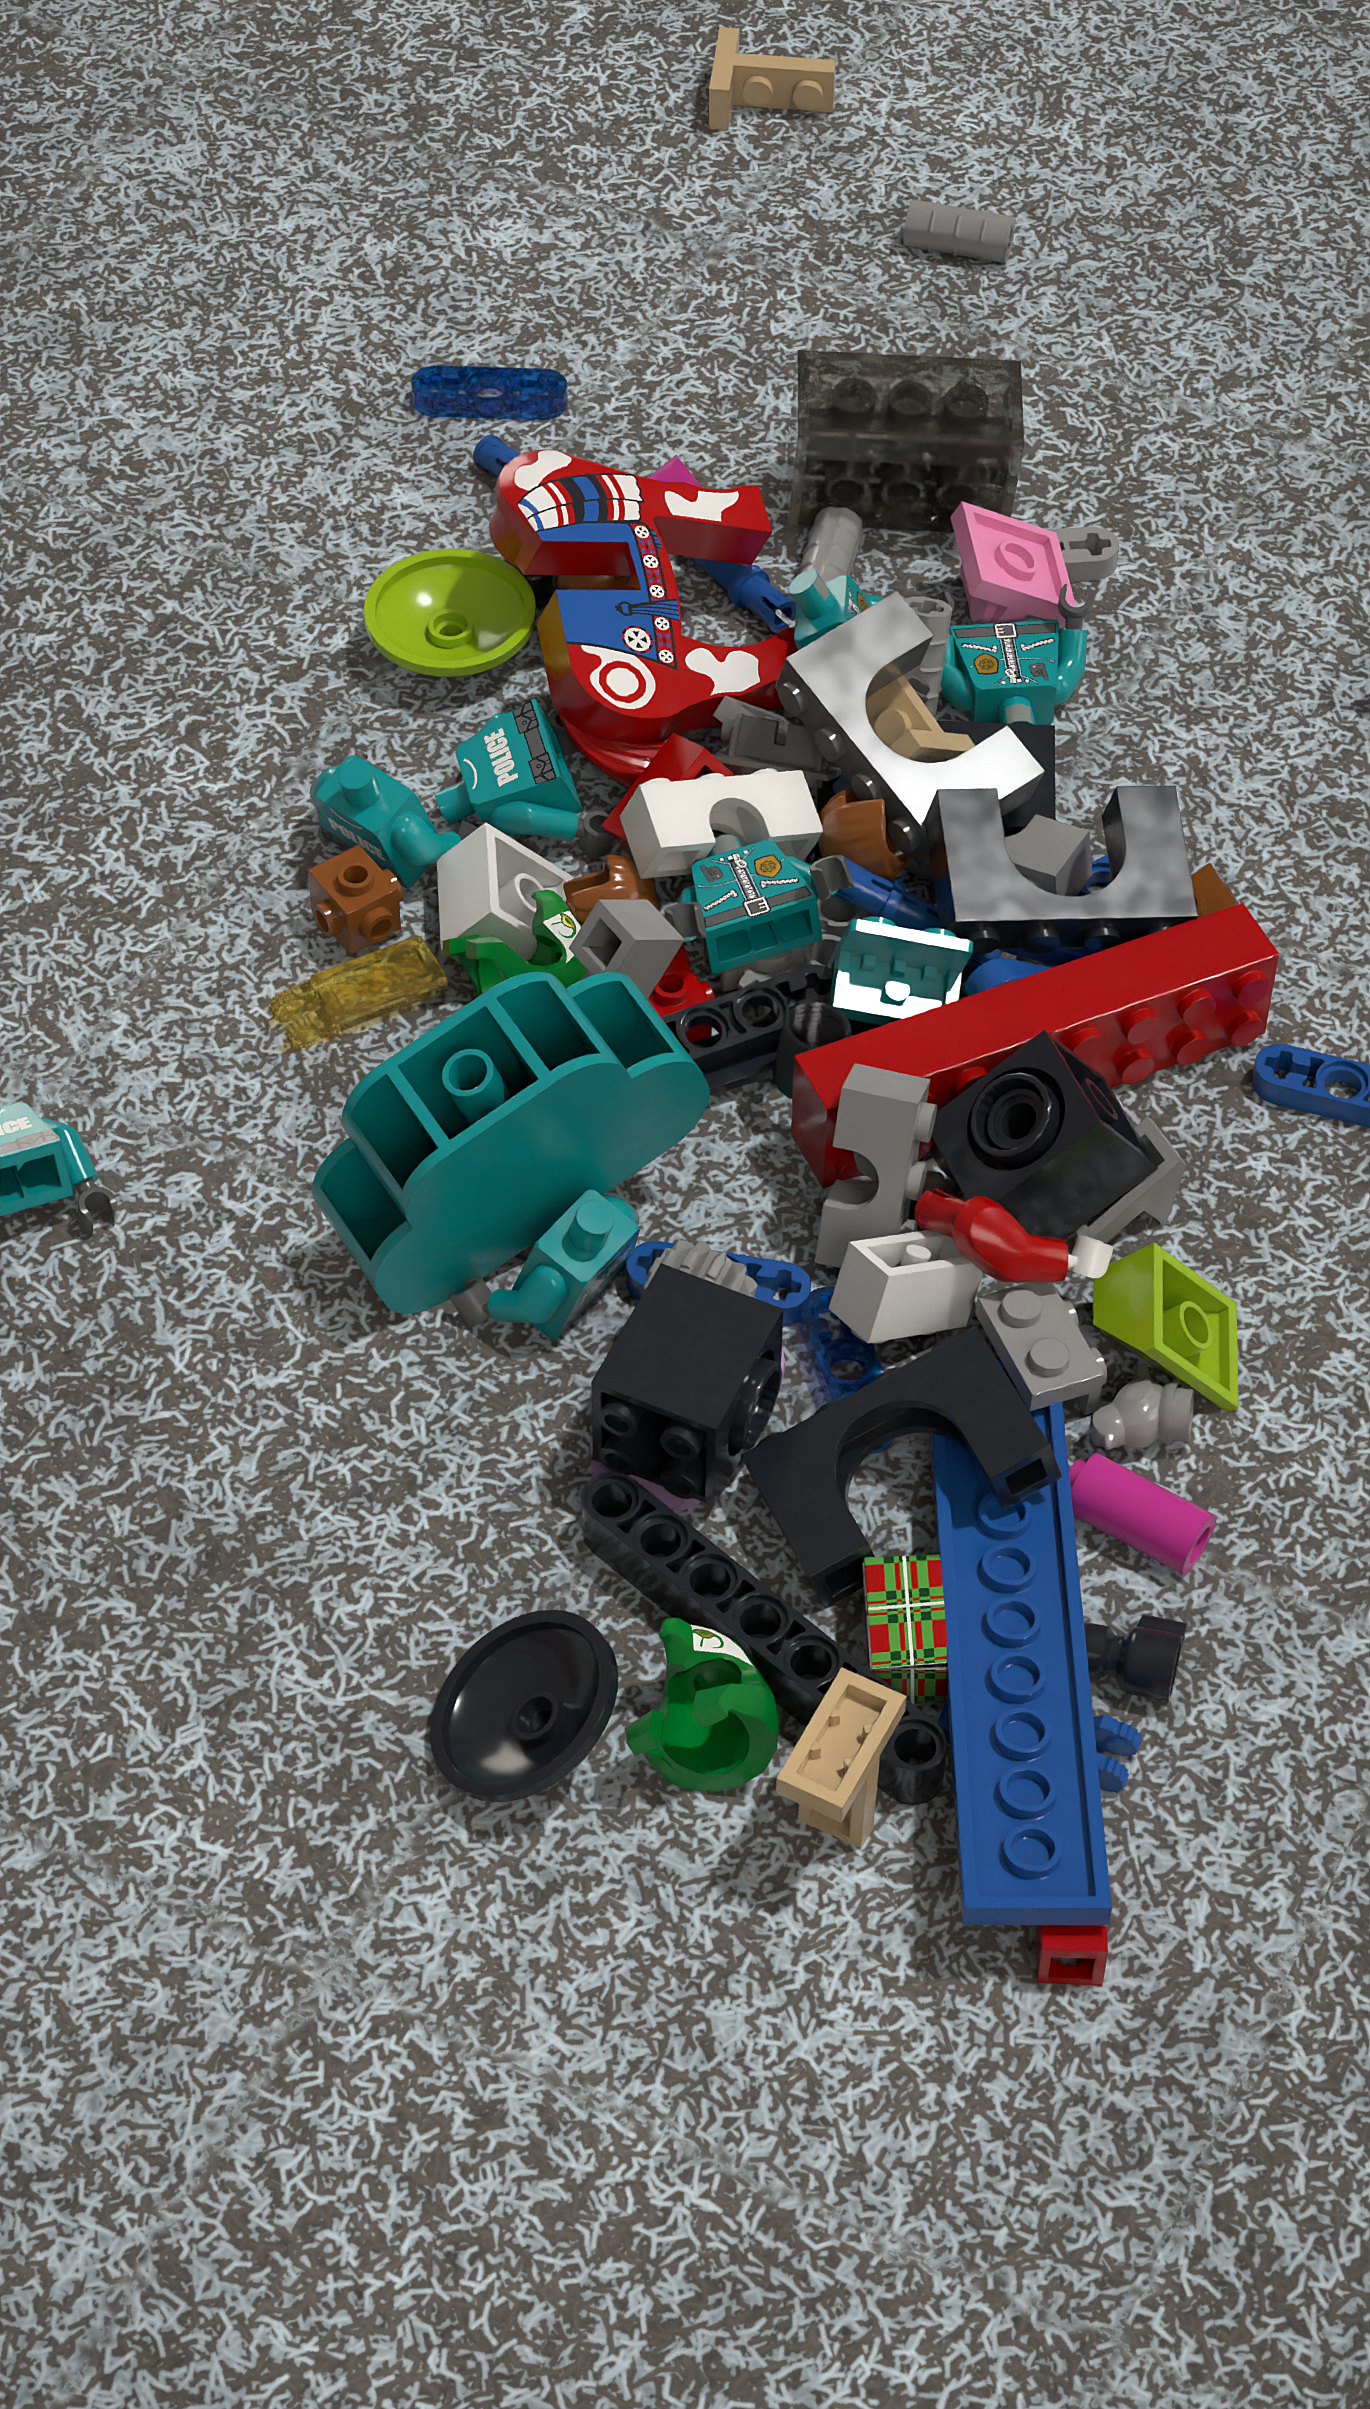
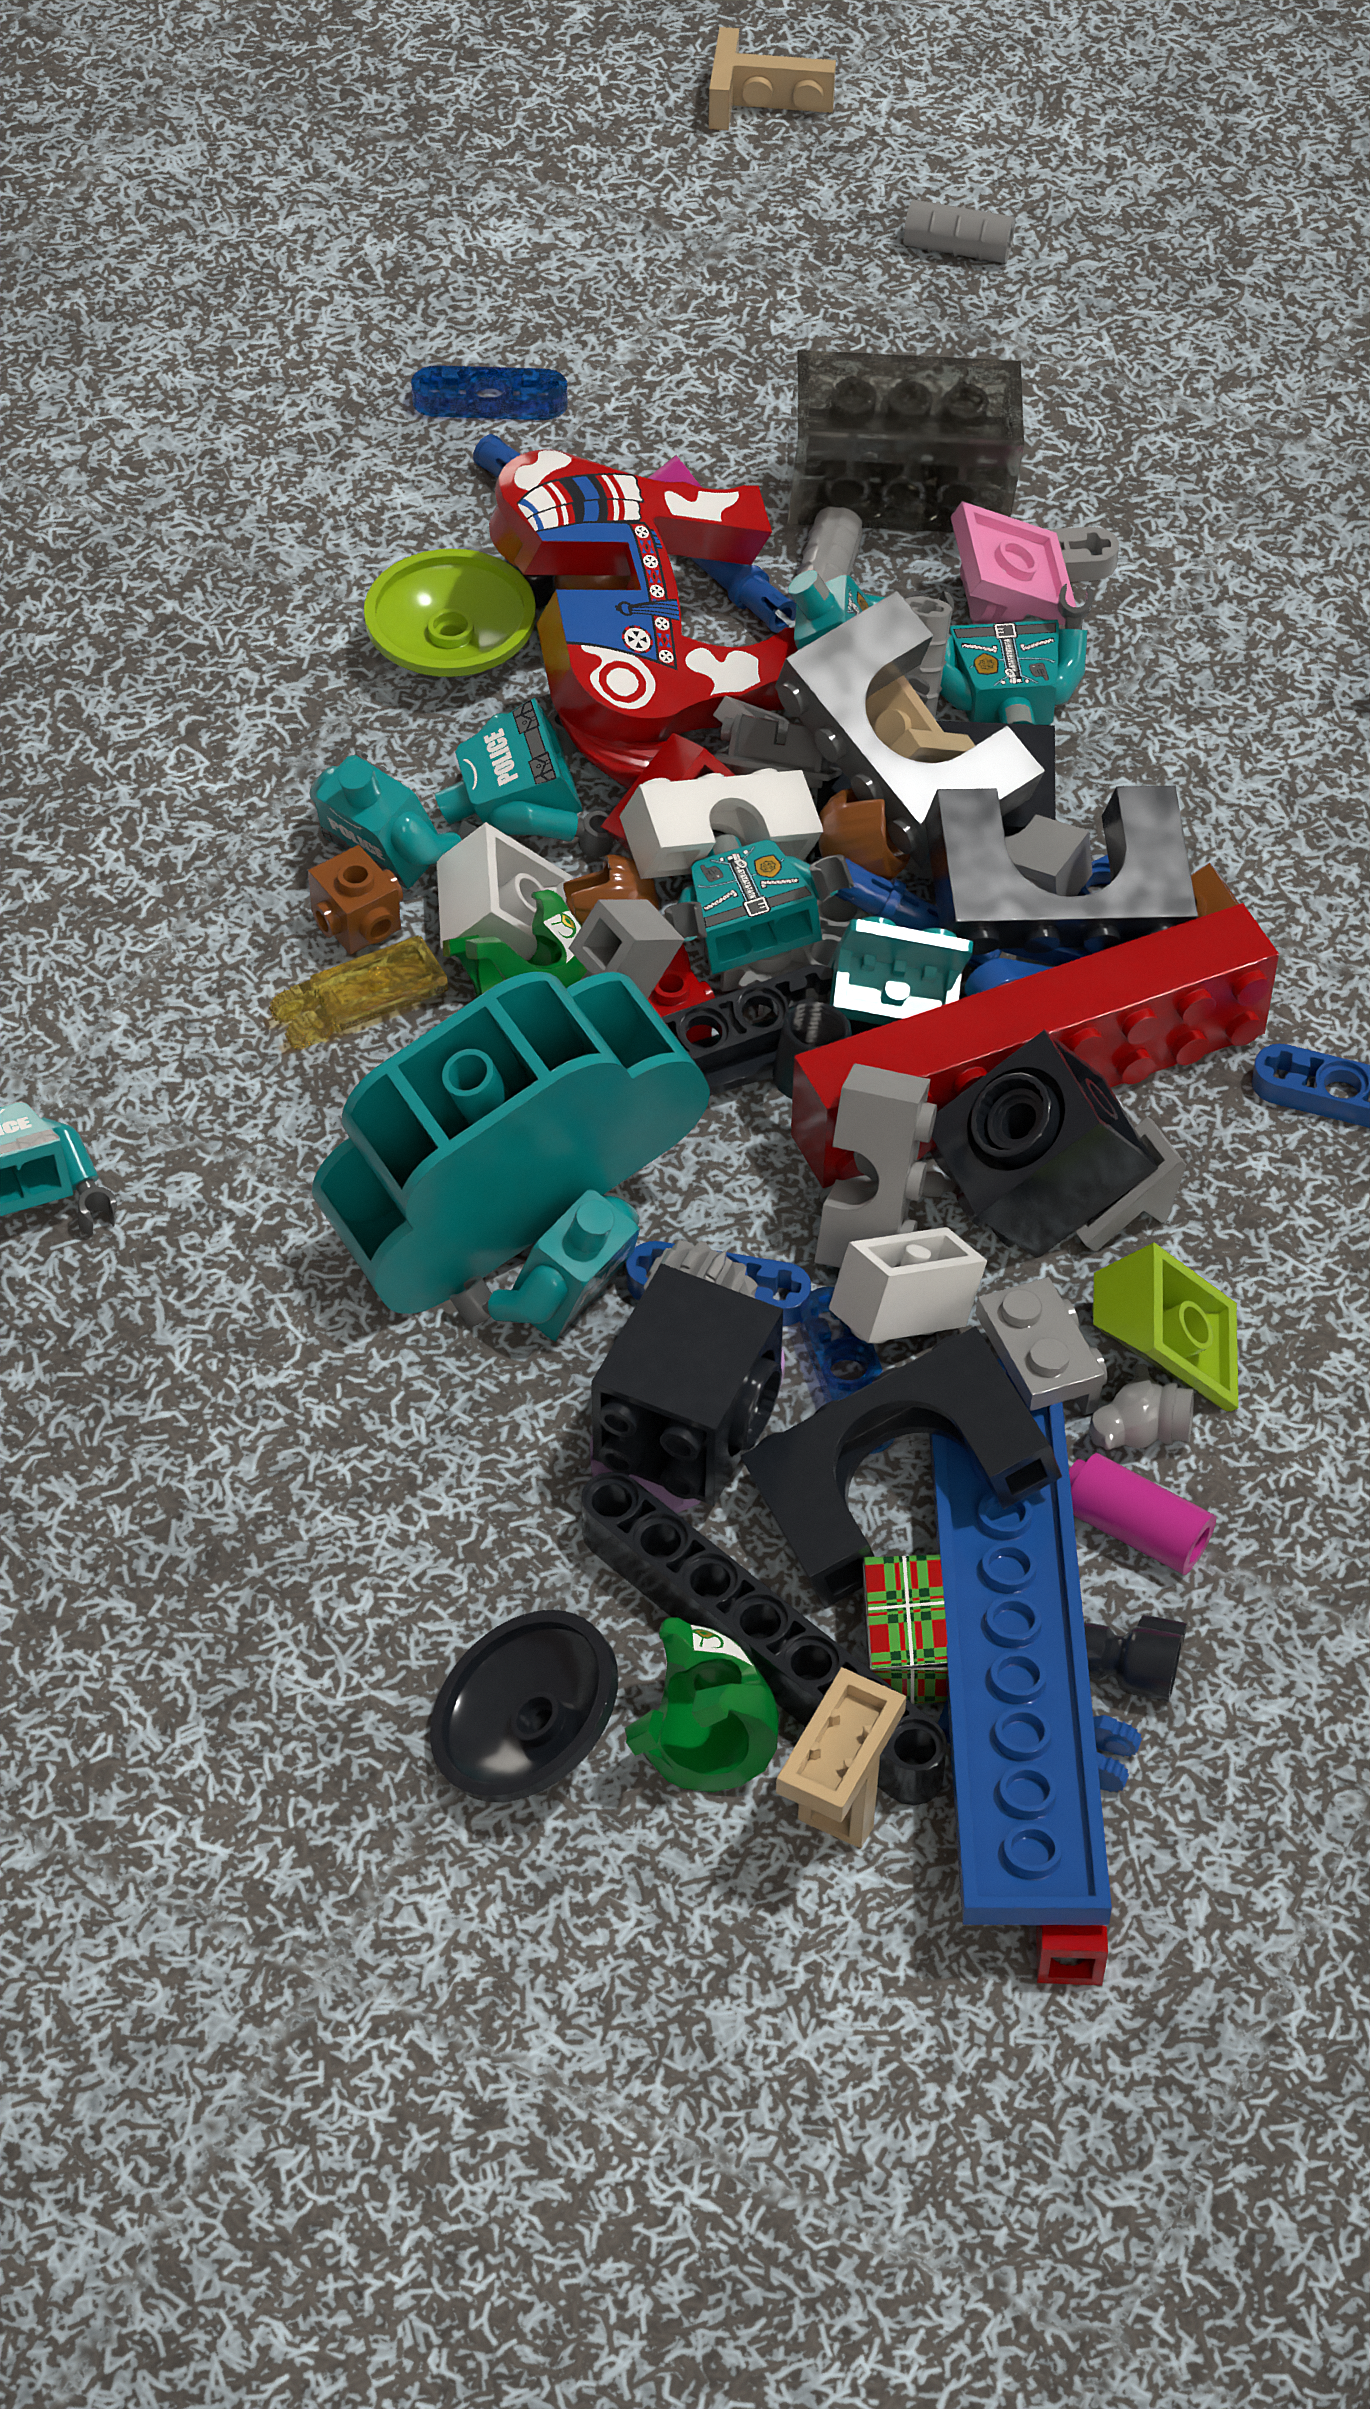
(1002, 1247): red arm -> none

